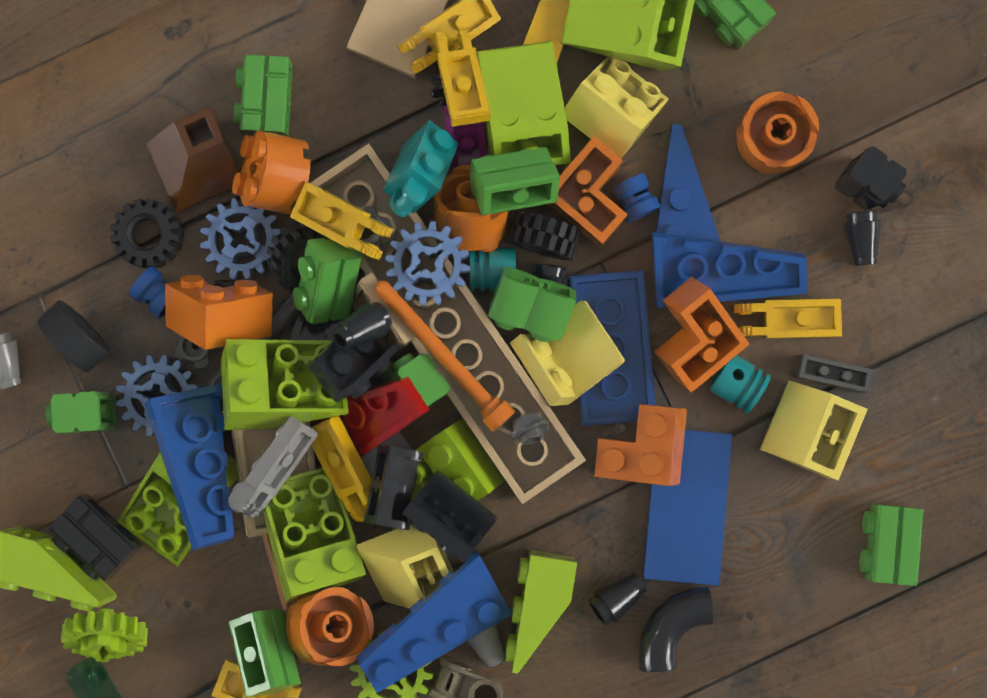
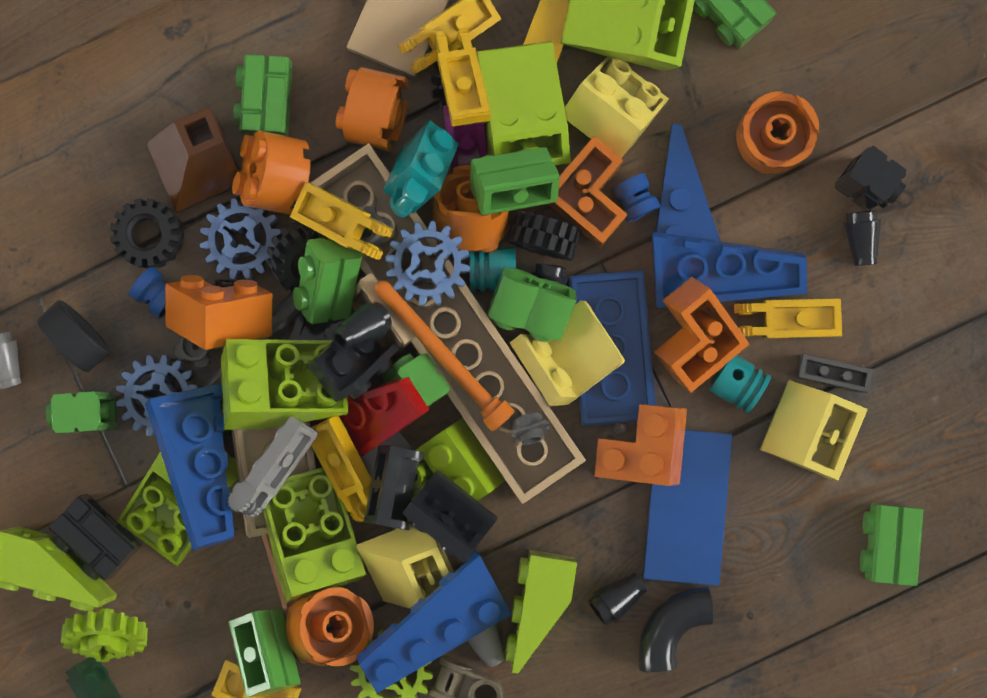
(373, 108): none -> orange brick

